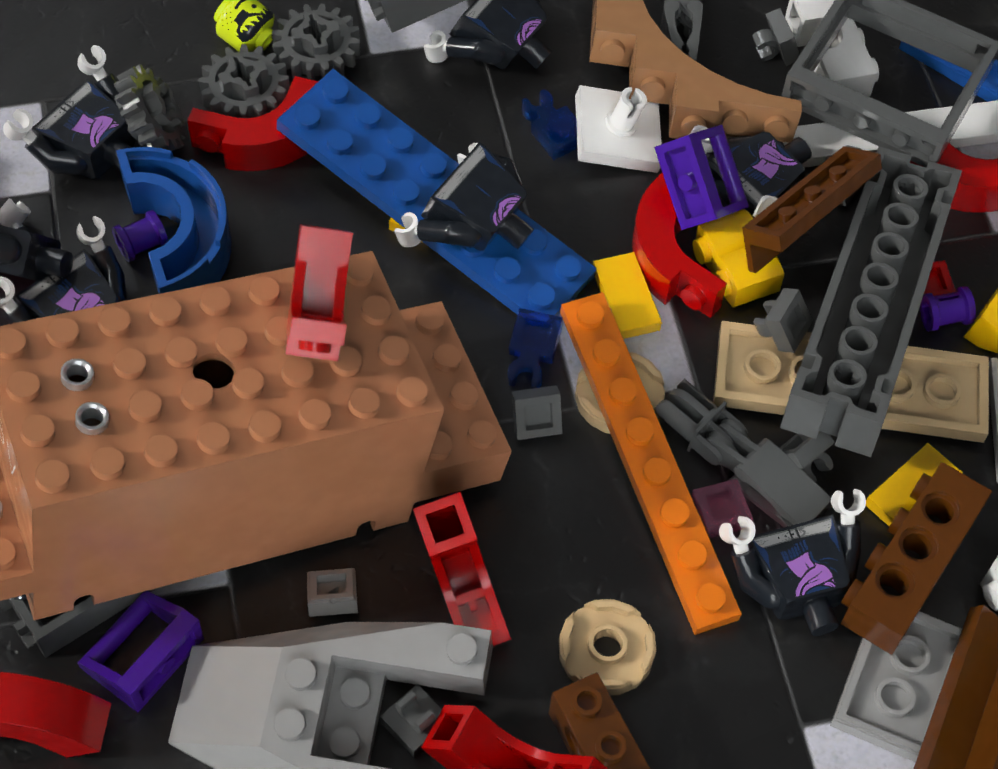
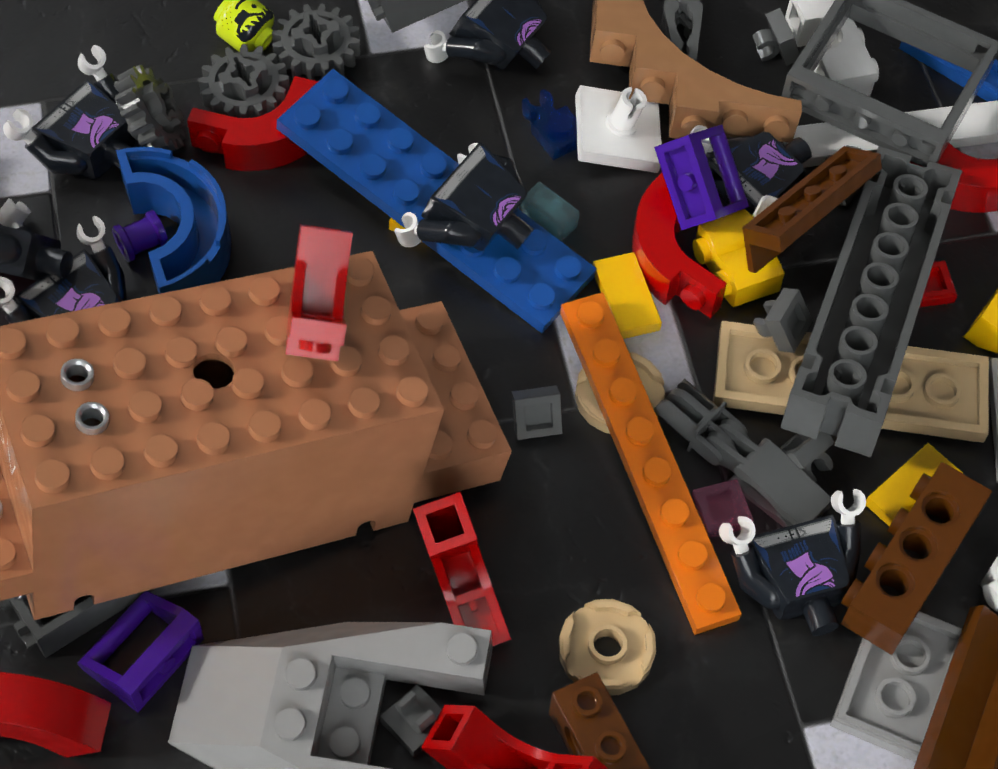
(332, 592): light grey tile -> none
(533, 341): clear blue plate -> none
(550, 211): none -> clear light blue piece
(948, 309): dark purple bush -> none

